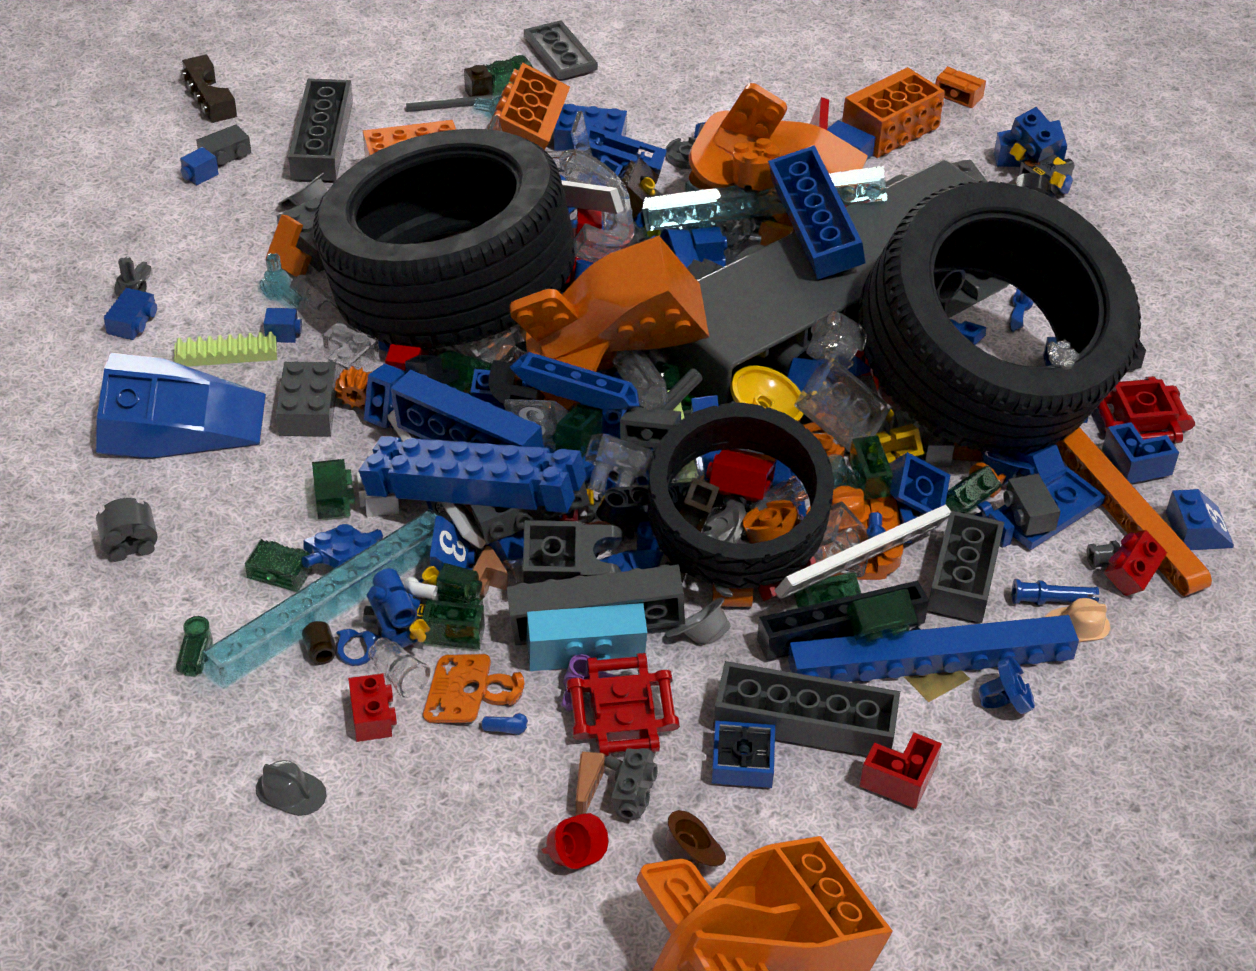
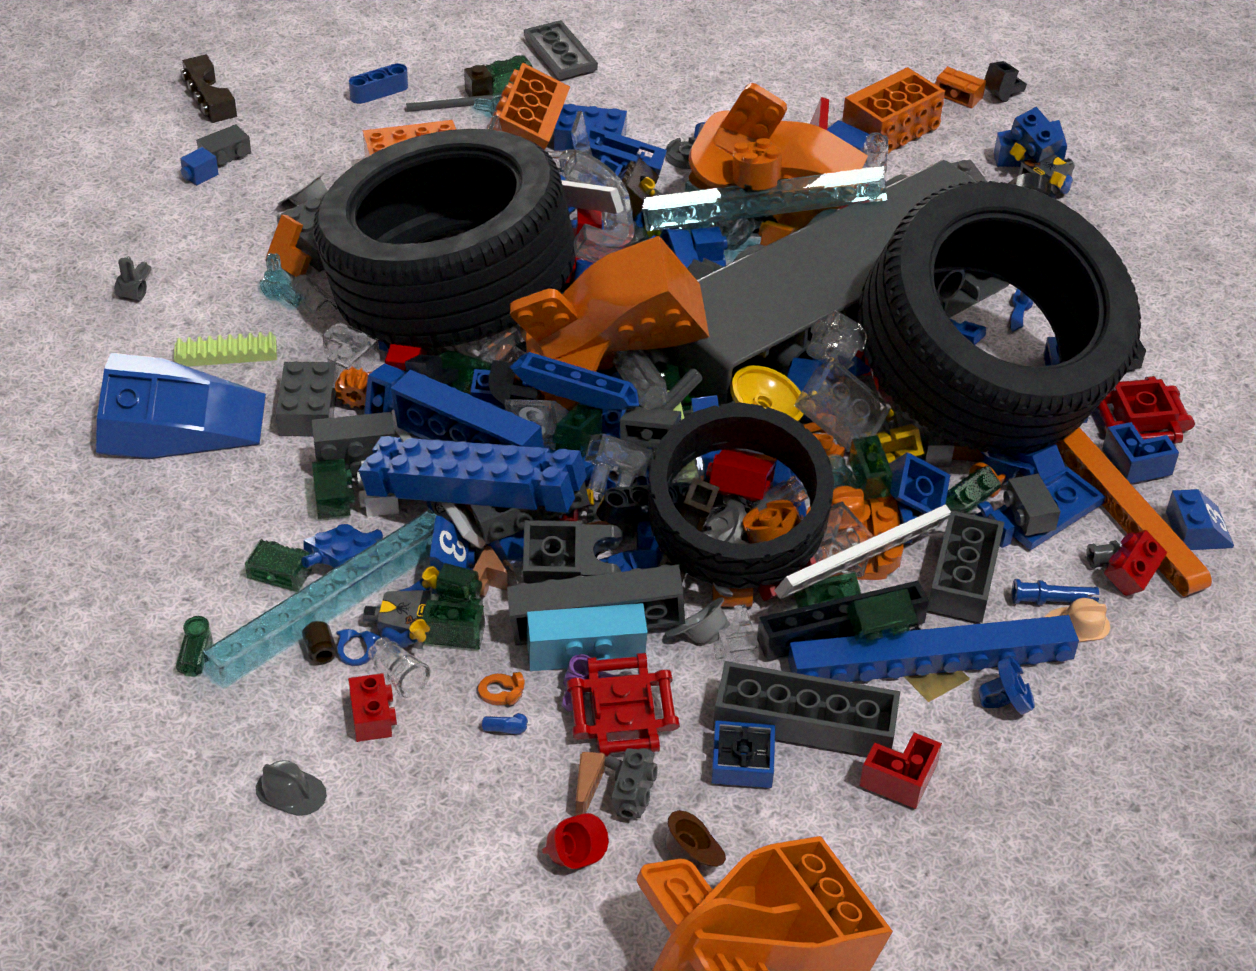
(126, 528): dark grey brick -> none
(130, 313): blue brick -> none
(283, 324): blue brick -> none
(321, 129): dark grey brick -> none
(350, 437): none -> dark grey brick
(378, 83): none -> blue beam
(392, 602): blue pin -> none
(420, 589): white arm -> none
(449, 688): orange axle -> none
(738, 640): none -> clear arch
(816, 212): blue brick -> none
(874, 525): blue arm -> none
(877, 150): none -> clear plant
(1003, 80): none -> black brick
(1062, 354): clear plant -> none

